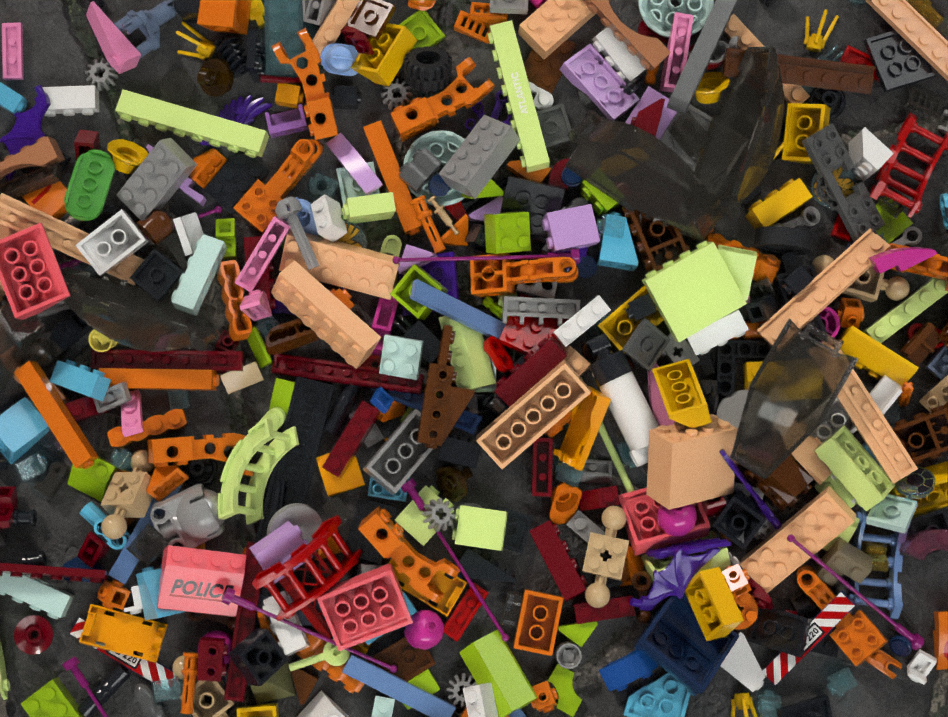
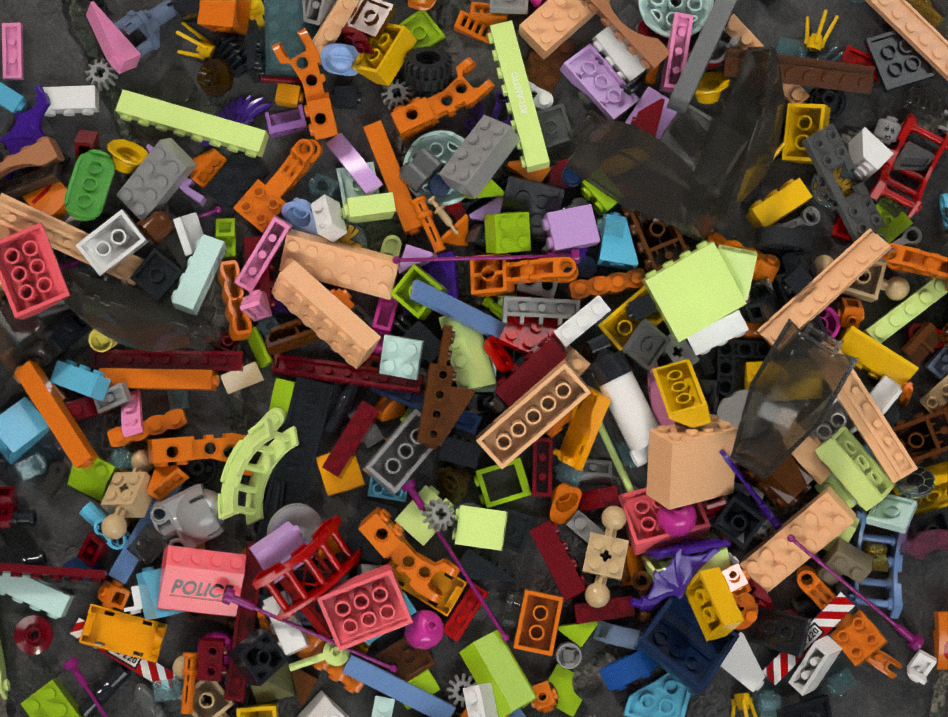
(296, 228): light grey piece -> none
(381, 400): blue tile -> none
(521, 478): none -> lime window
(612, 284): none -> orange brick
(616, 634): none -> sand blue slope
(791, 47): none -> clear light blue bracket
(815, 665): none -> white brick
(887, 130): none -> light grey head
(900, 258): dark pink slope -> none
(900, 646): dark blue piece -> none
(913, 158): none -> dark grey slope

